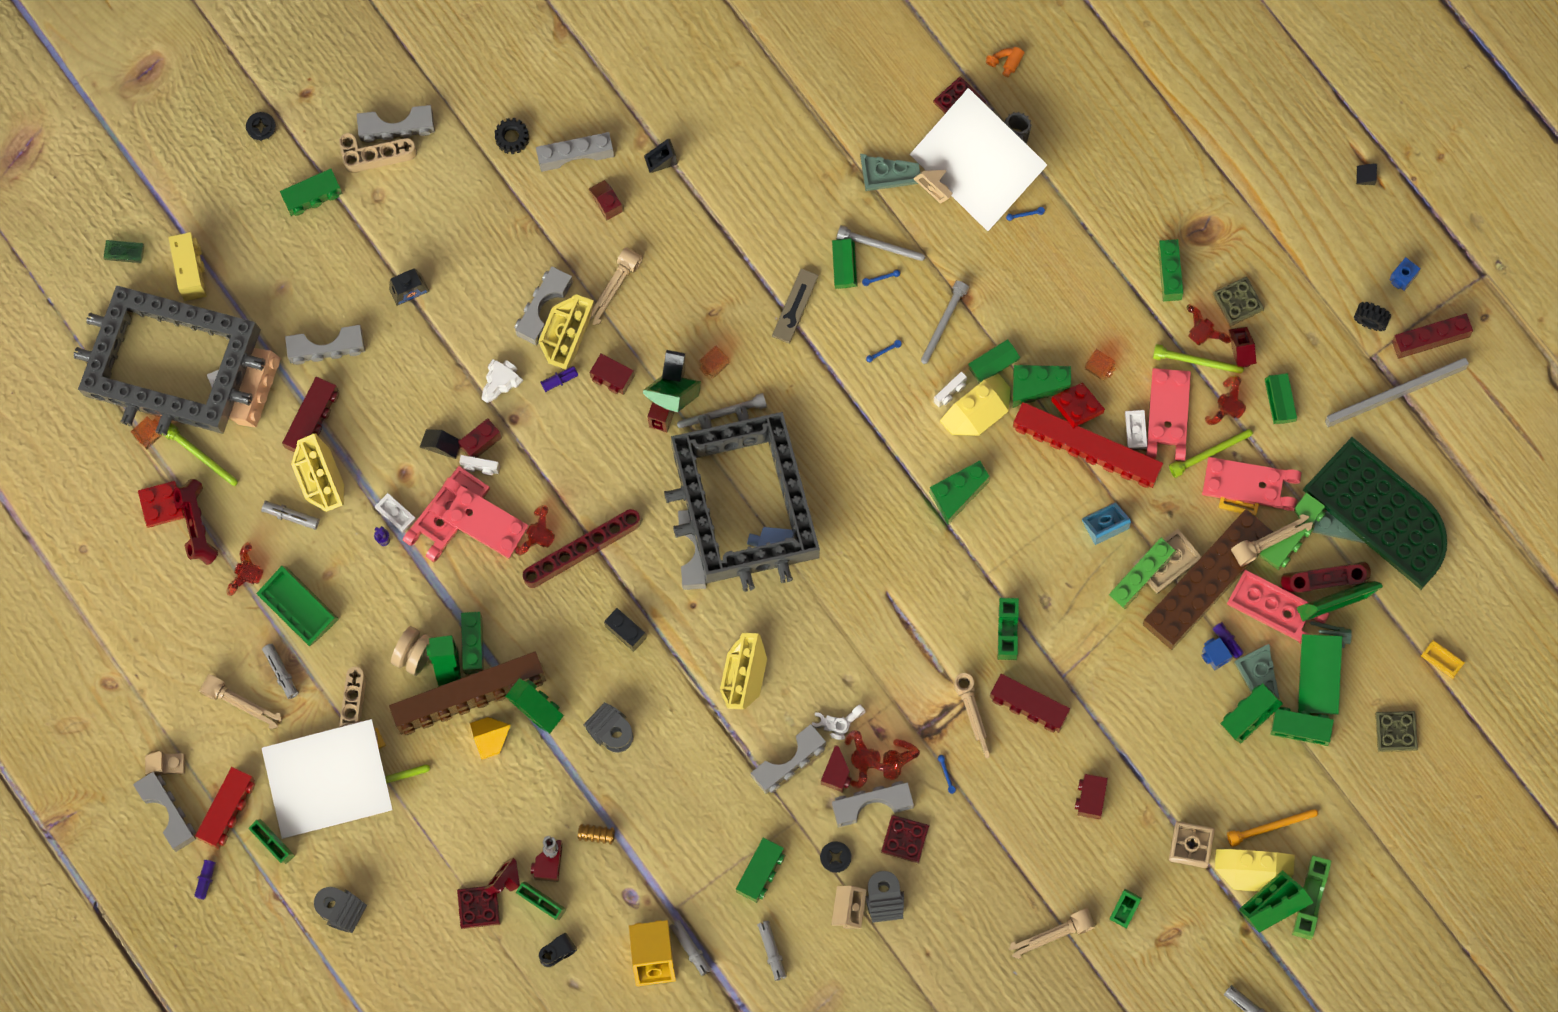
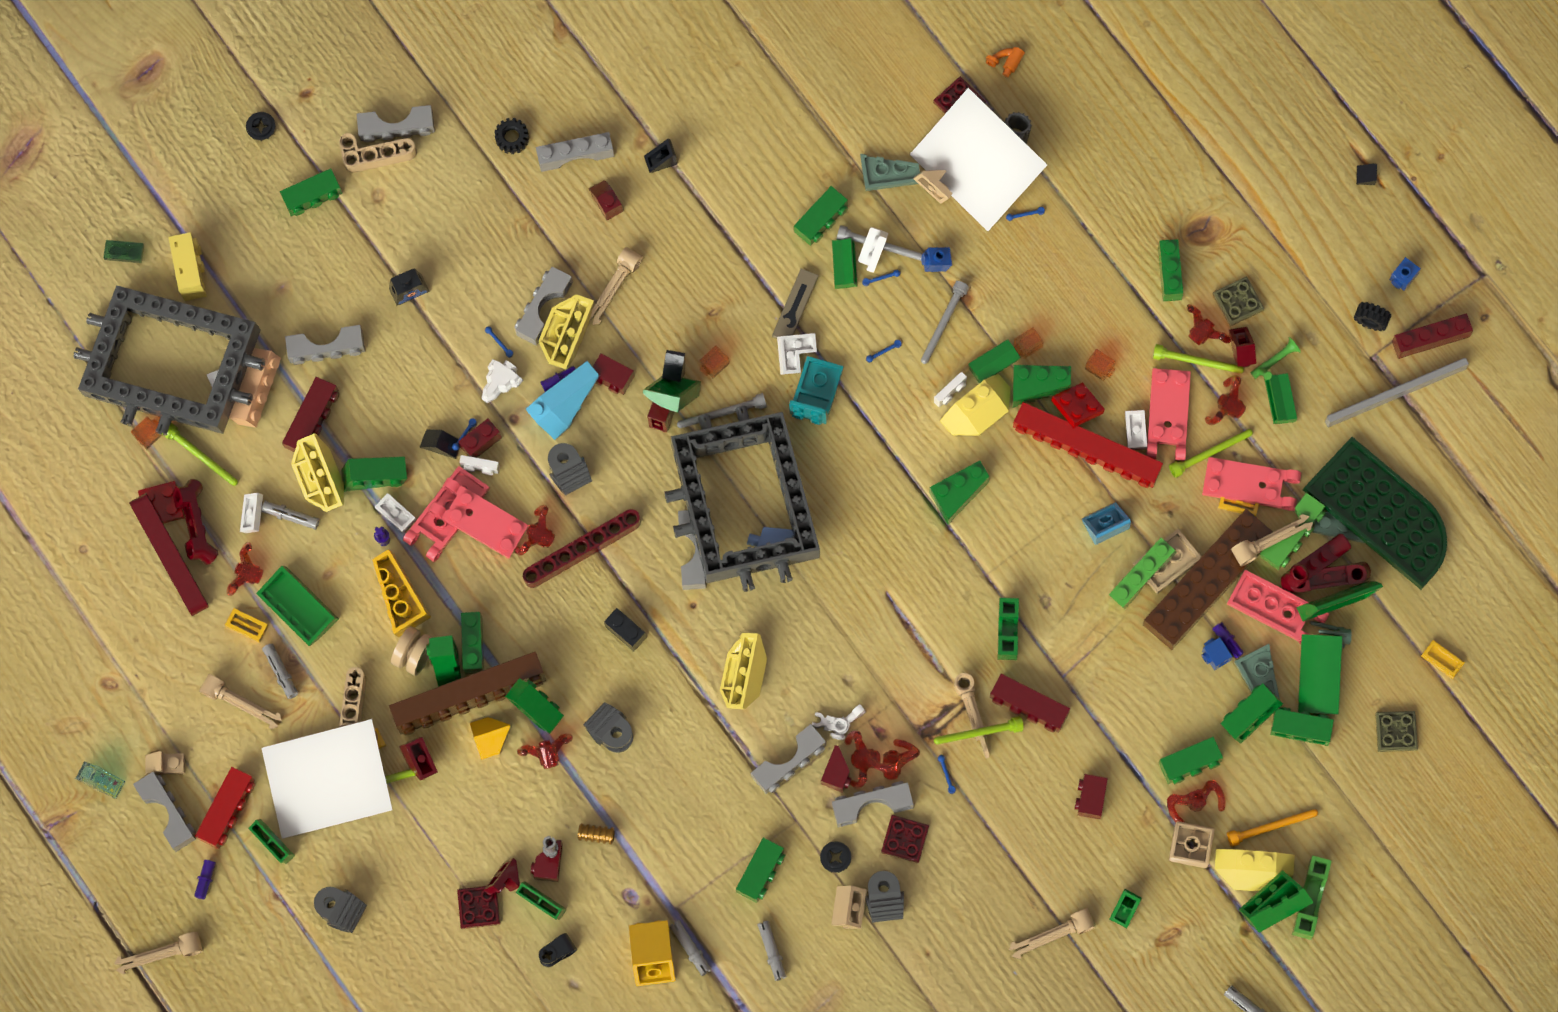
(100, 779): none -> clear light blue slope
(169, 554): none -> dark red beam
(188, 945): none -> tan piece
(251, 513): none -> white plate
(260, 632): none -> yellow tile
(373, 473): none -> green wedge
(400, 596): none -> yellow wedge
(418, 758): none -> dark red slope
(472, 422): none -> blue hinge
(509, 353): none -> blue hinge
(546, 751): none -> clear red piece
(560, 403): none -> medium azure wedge
(568, 475): none -> dark grey piece
(789, 349): none -> white plate
(816, 390): none -> teal bracket
(821, 216): none -> green brick
(872, 248): none -> white bracket
(936, 259): none -> blue brick
(1014, 724): none -> lime piece
(1028, 343): none -> clear orange brick
(1191, 761): none -> green brick
(1195, 800): none -> clear red piece
(1262, 369): none -> bright green piece
(1317, 561): none -> dark red plate

